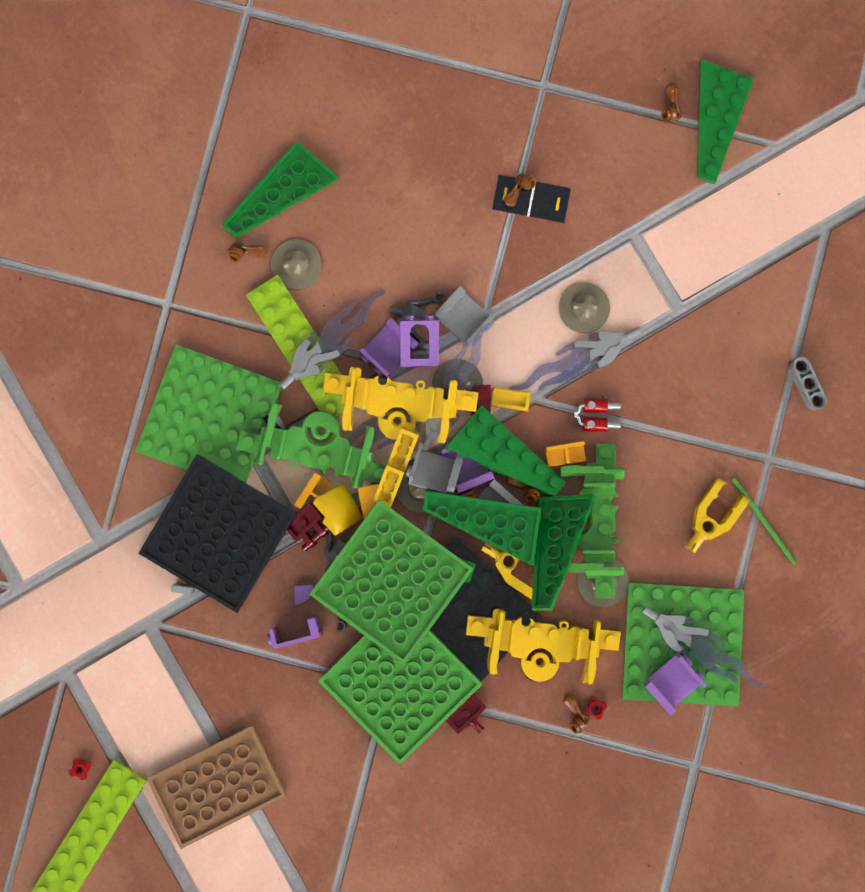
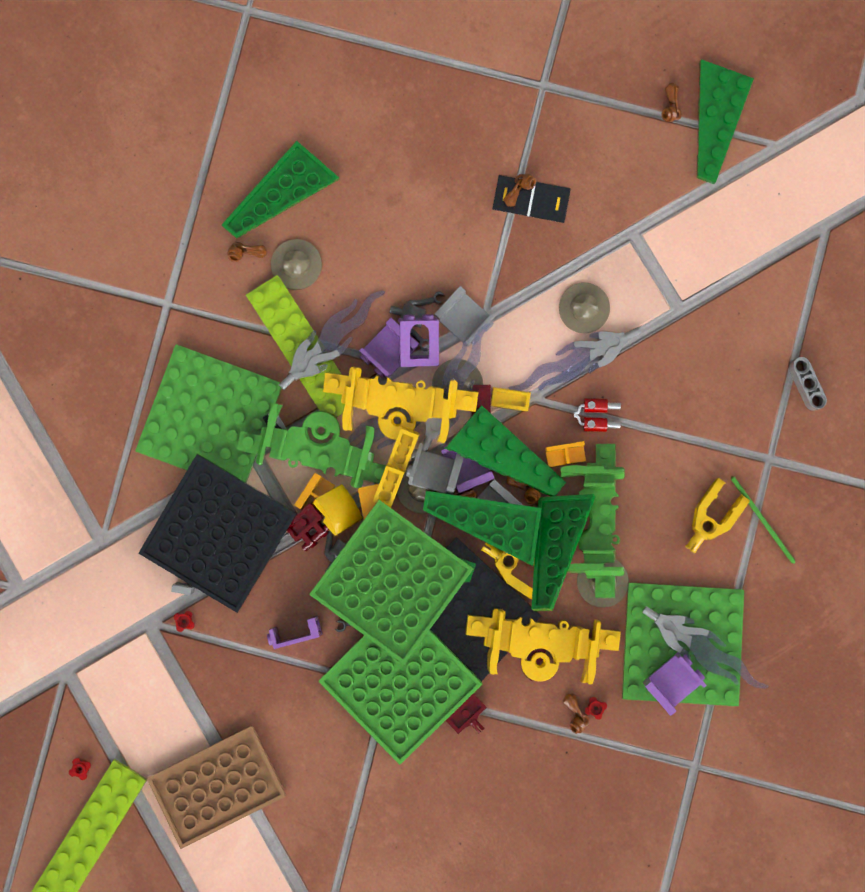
(180, 626): none -> red plate
(302, 593): medium lavender tile -> none

